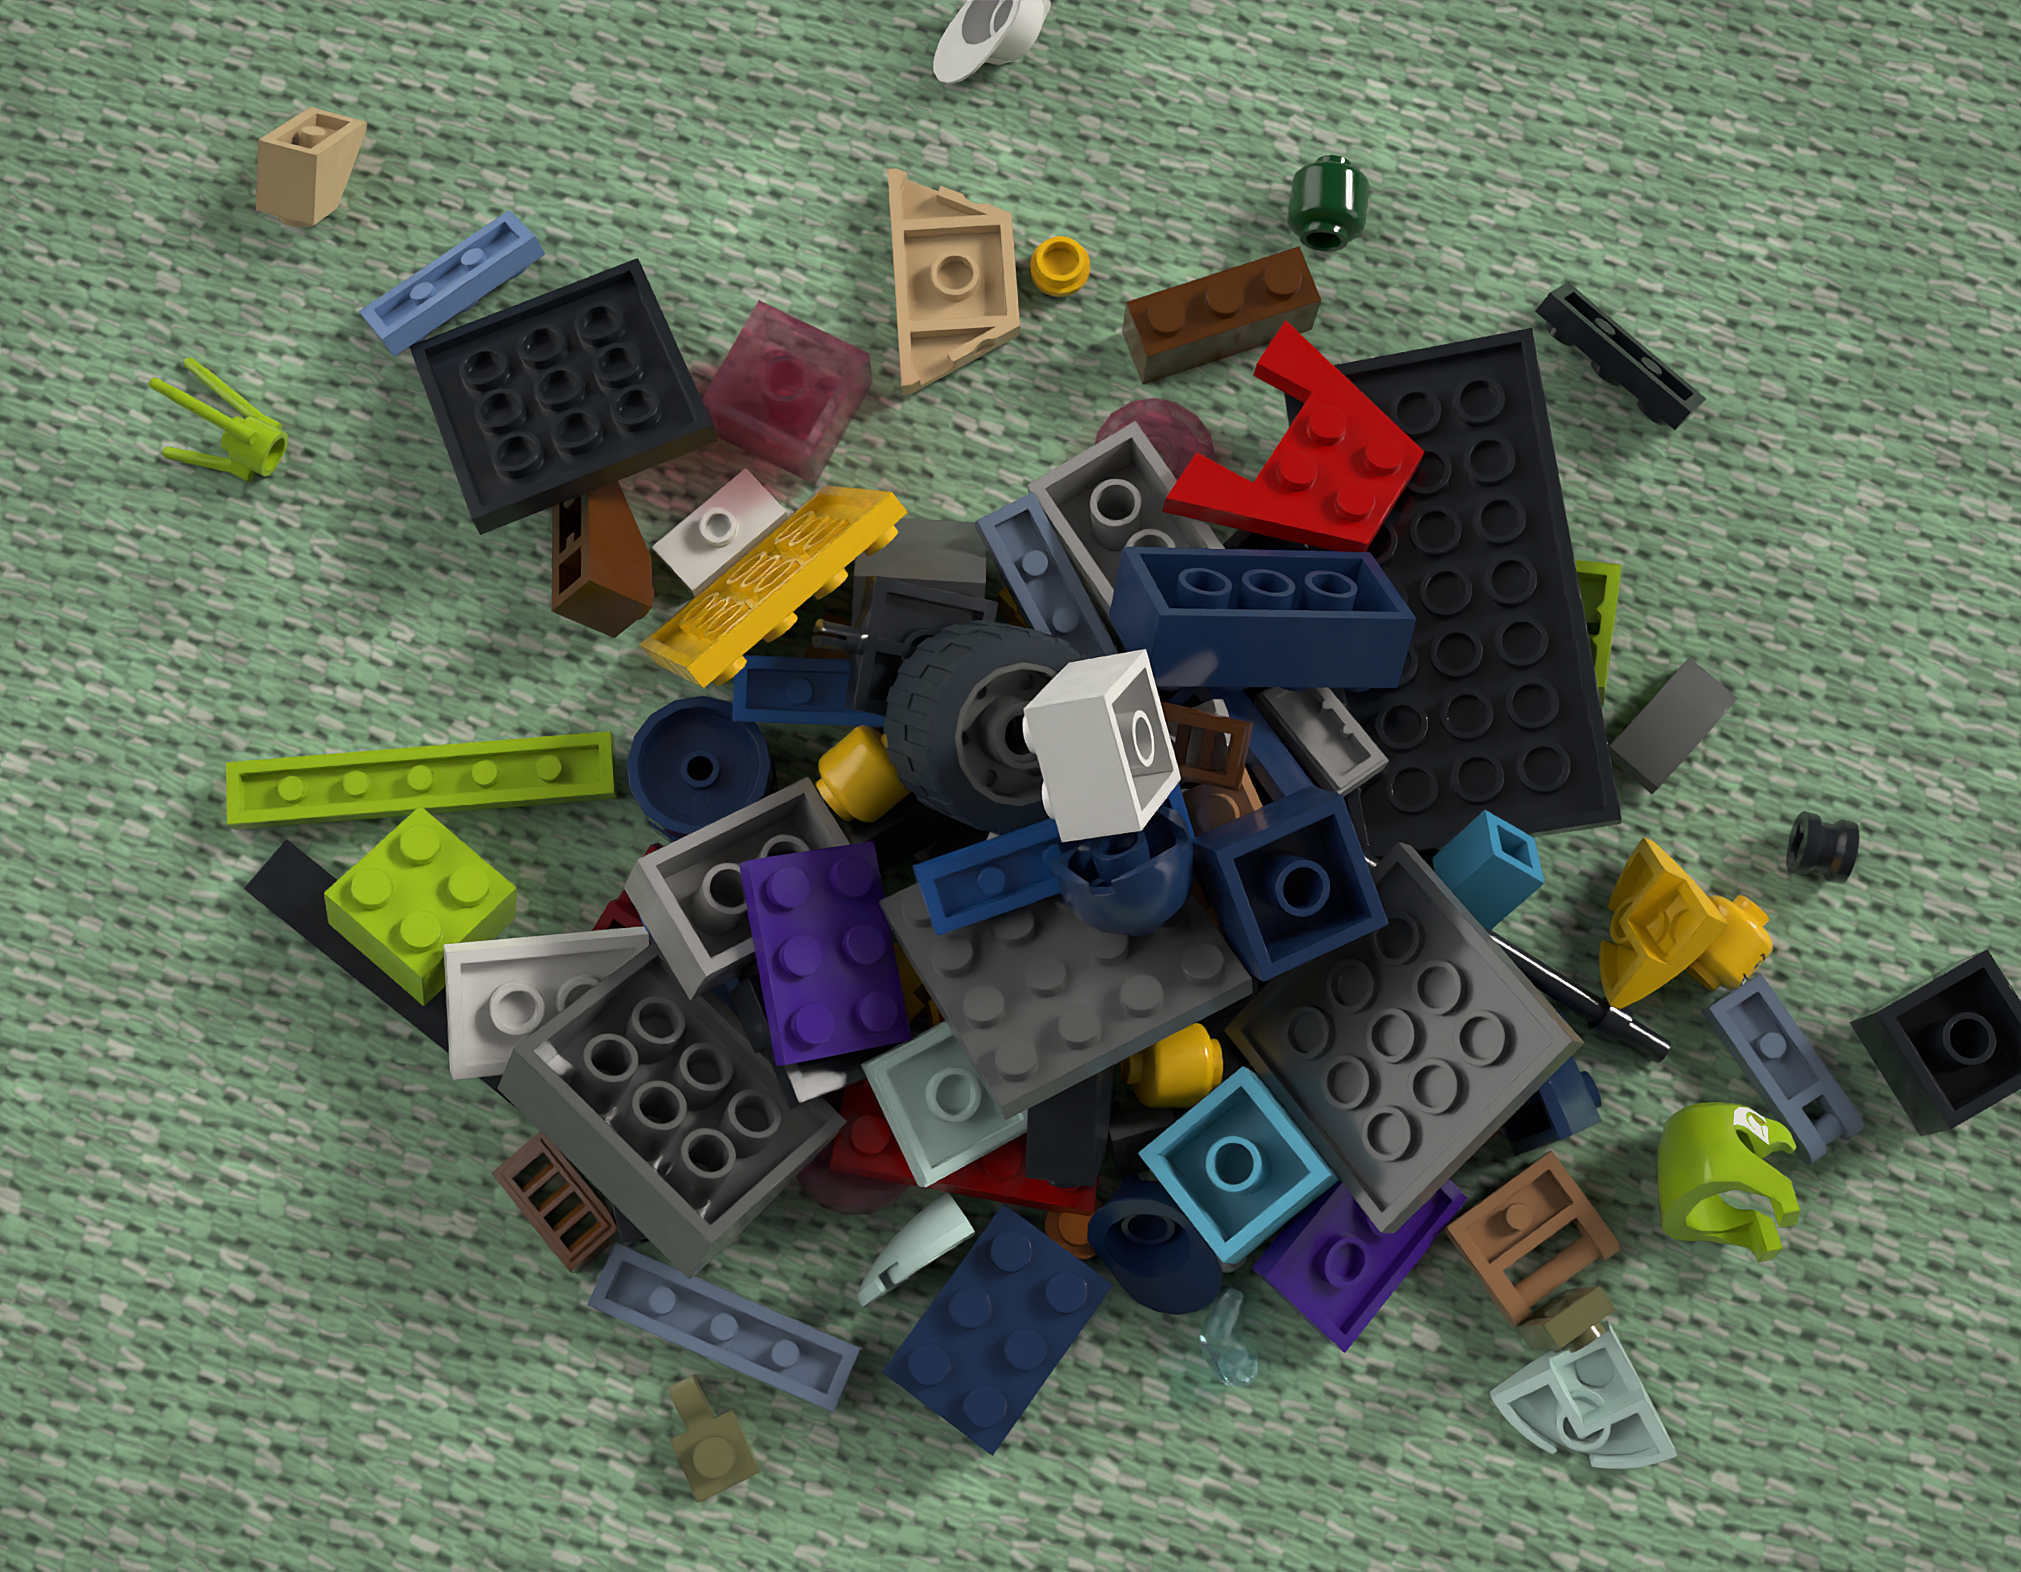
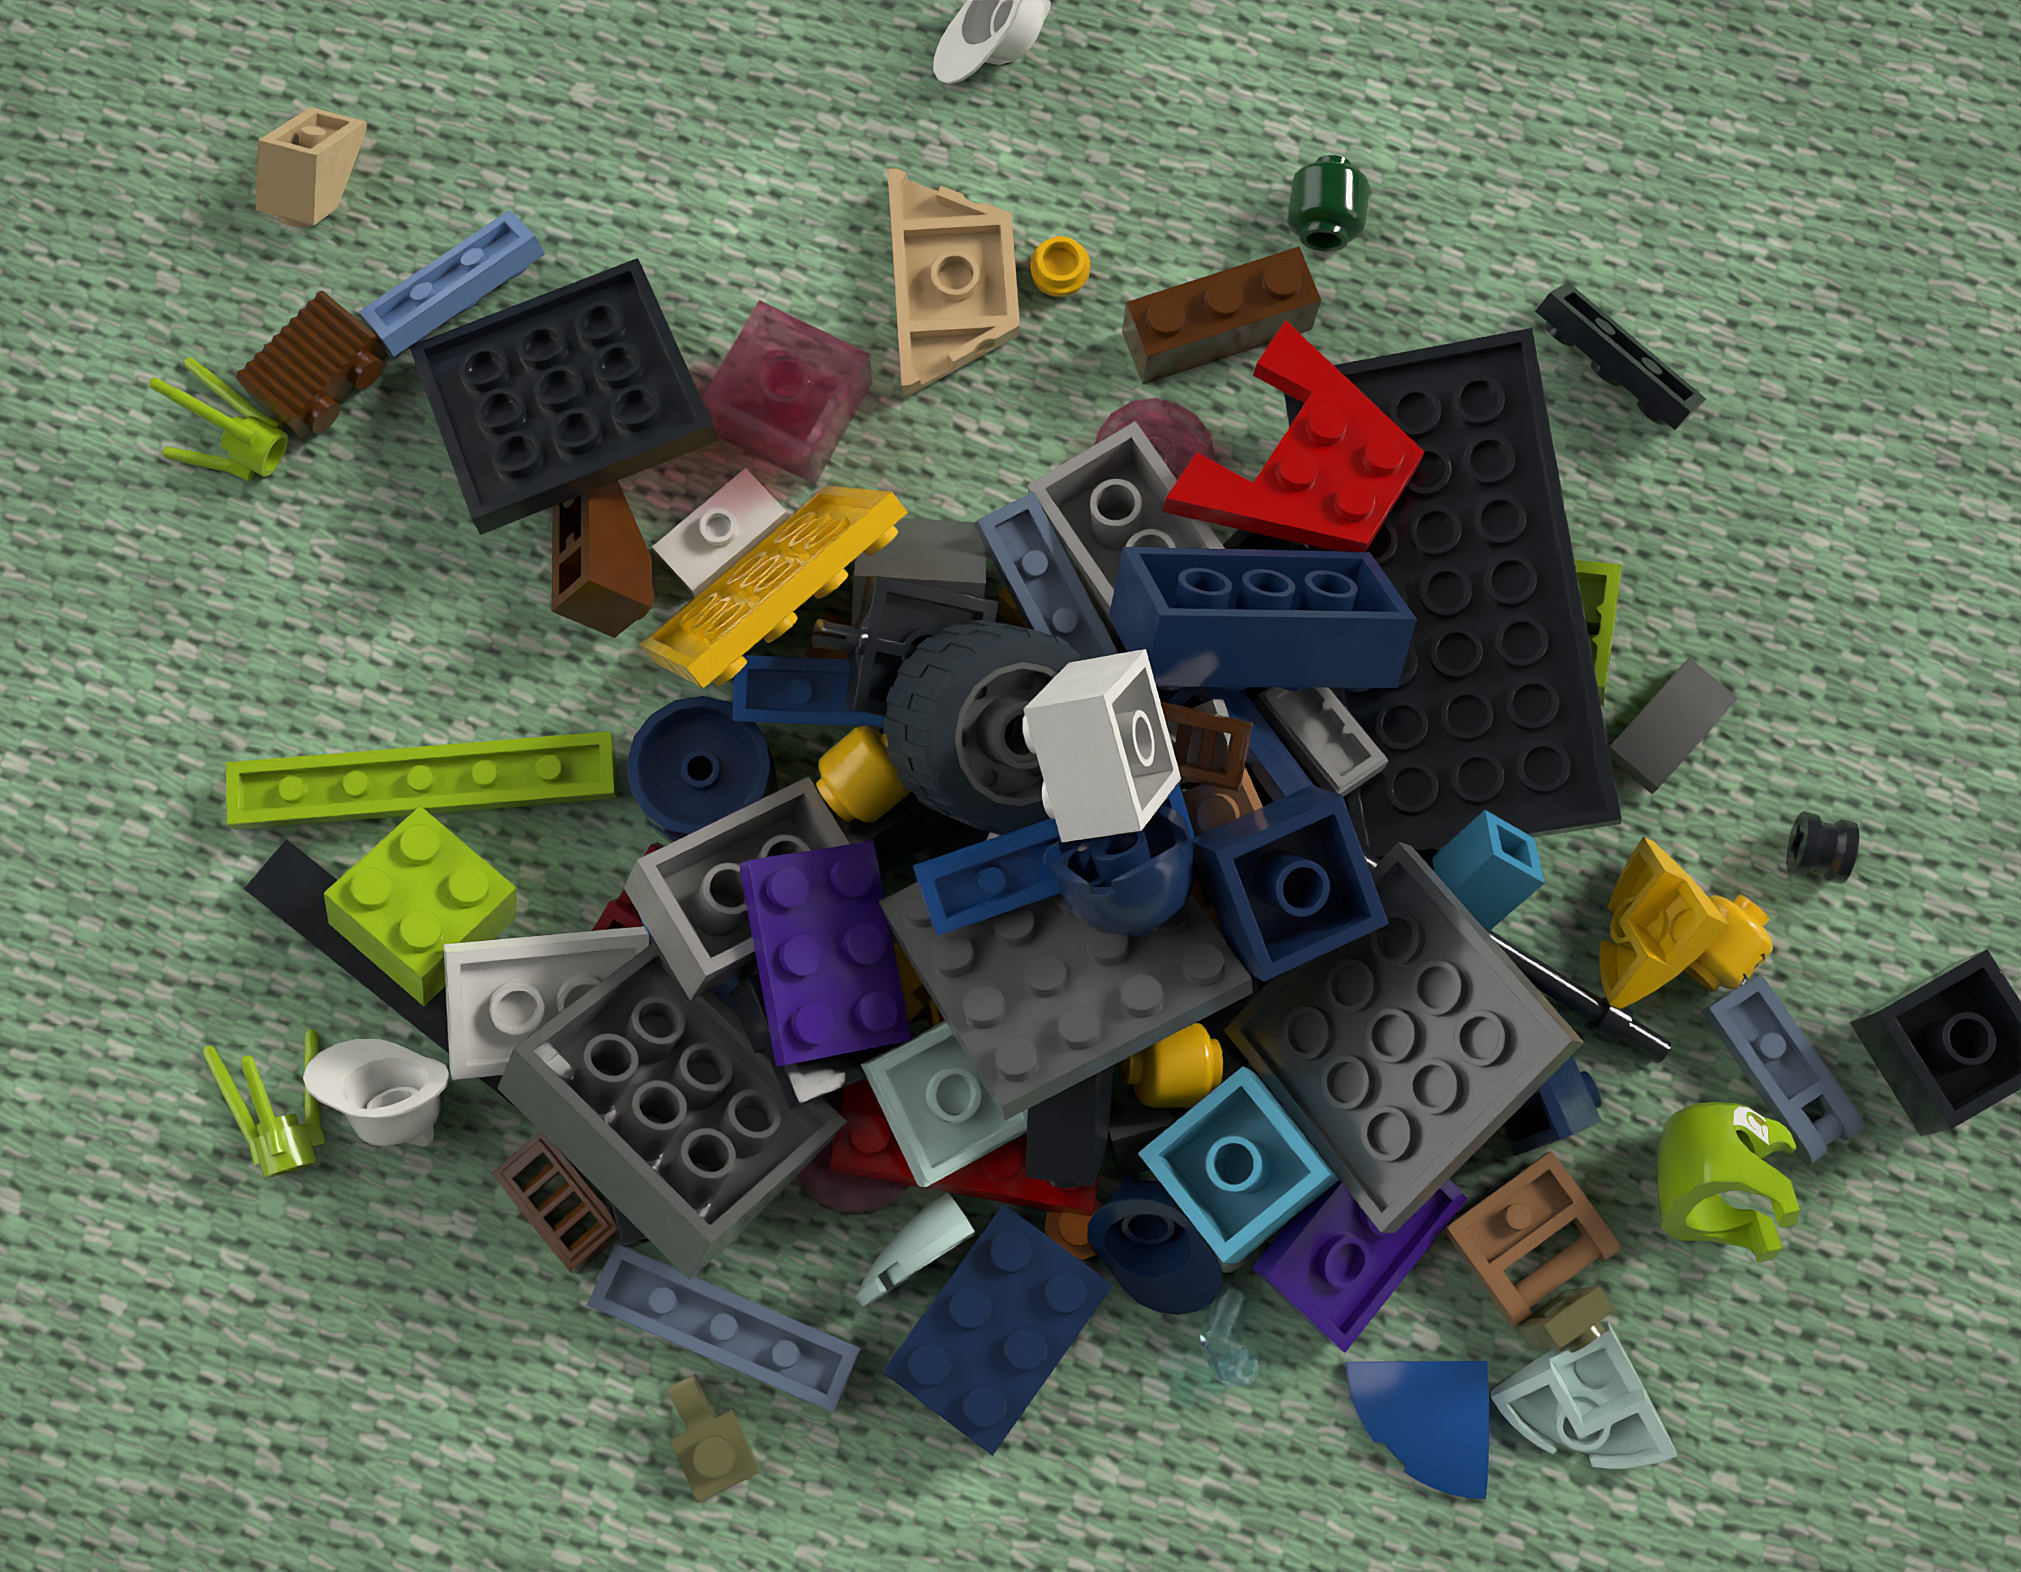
(277, 1142): none -> lime plant
(313, 366): none -> reddish brown brick
(380, 1089): none -> white piece
(1428, 1418): none -> blue brick

